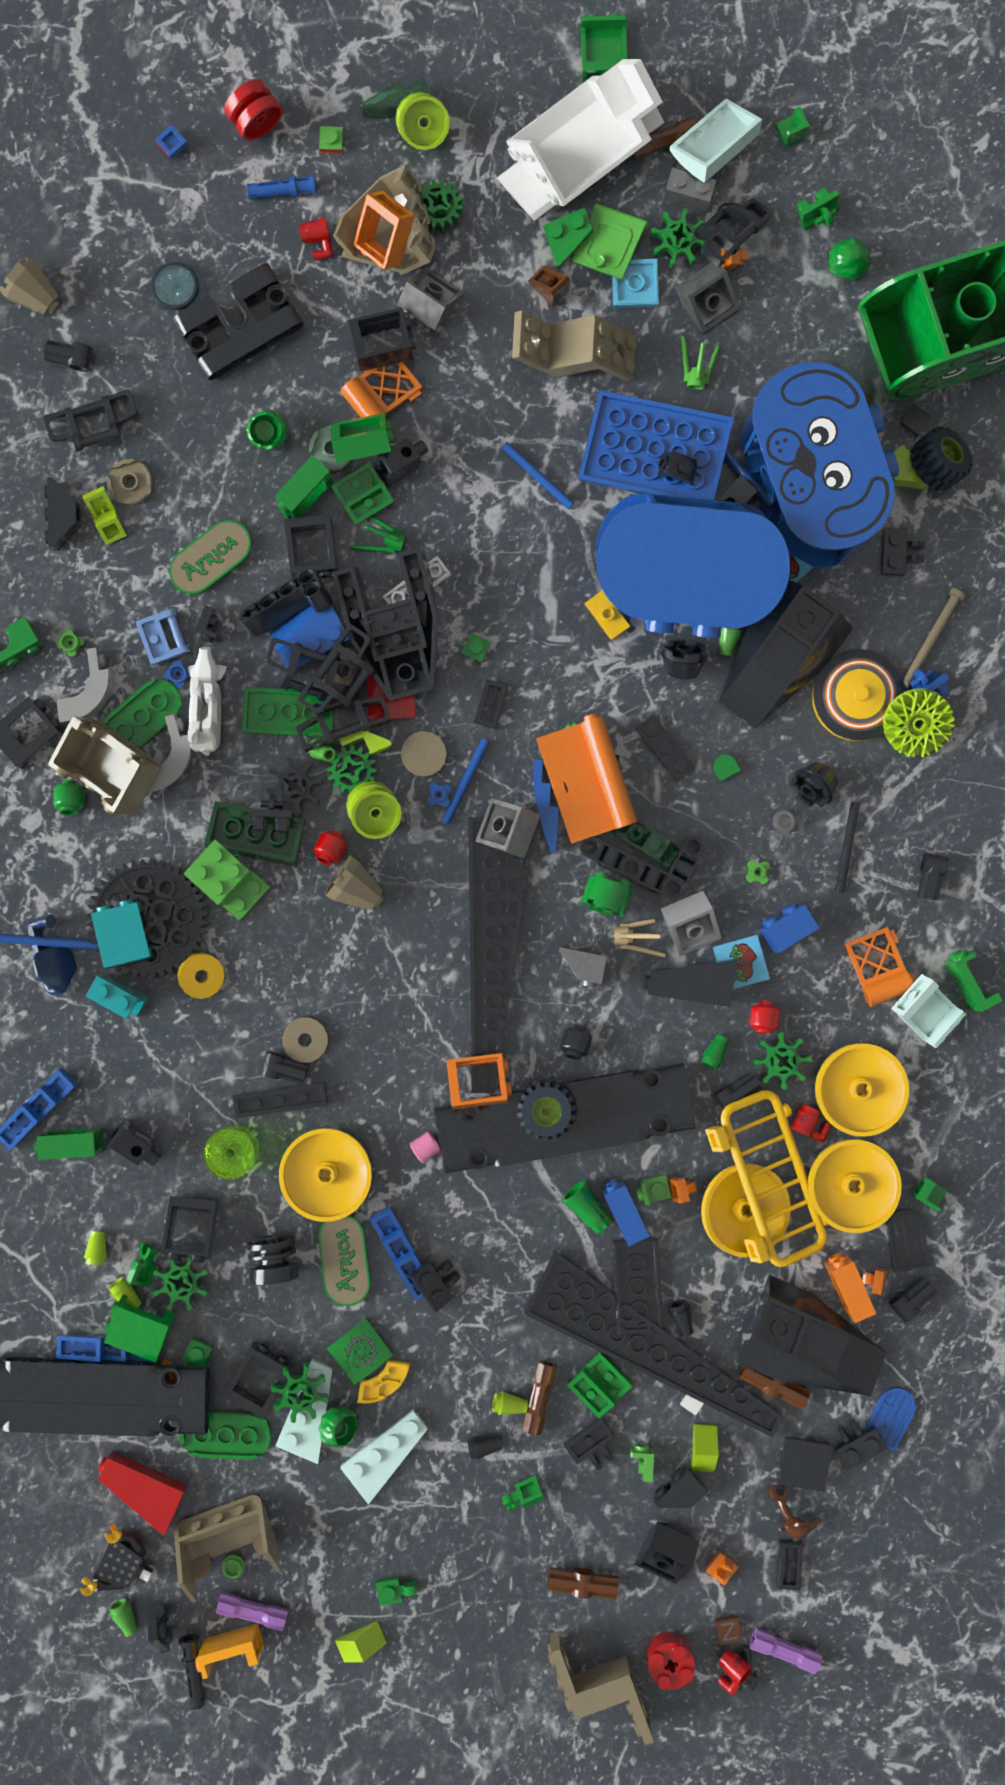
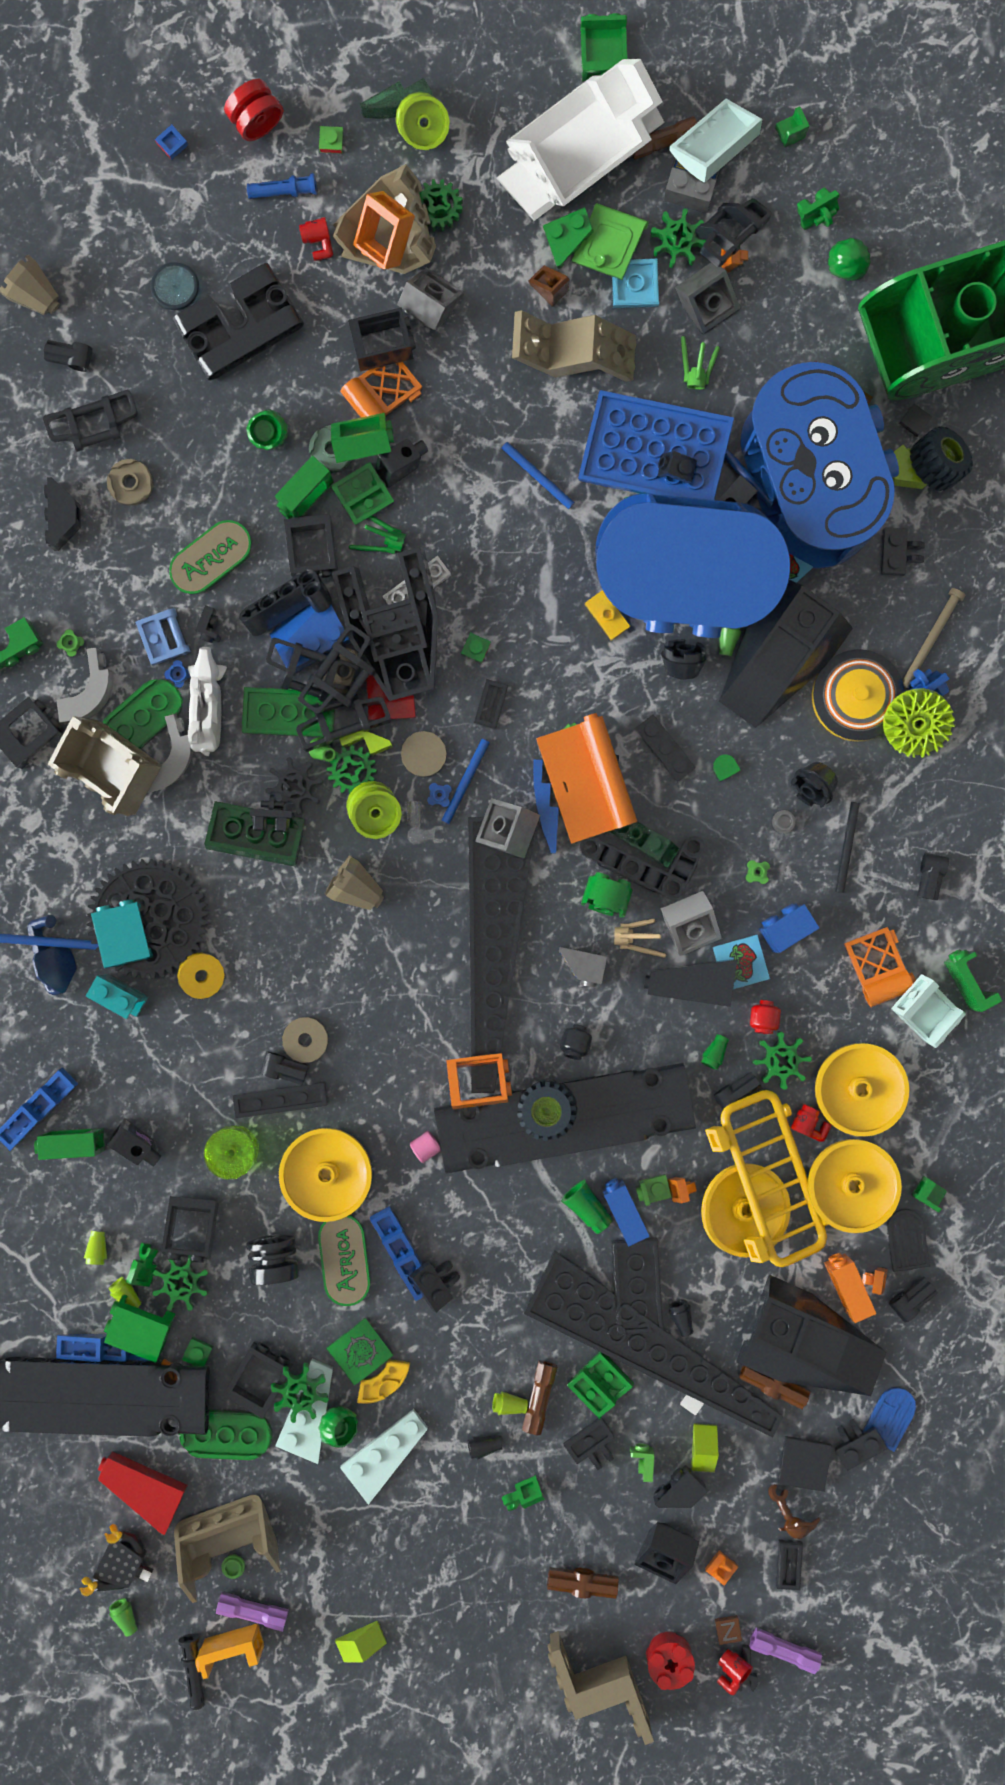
(68, 798): green head -> none
(104, 515): lime slope -> none
(158, 1632): black hinge -> none
(227, 880): bright green bracket -> none
(330, 847): red head -> none
(392, 1591): green plate -> none

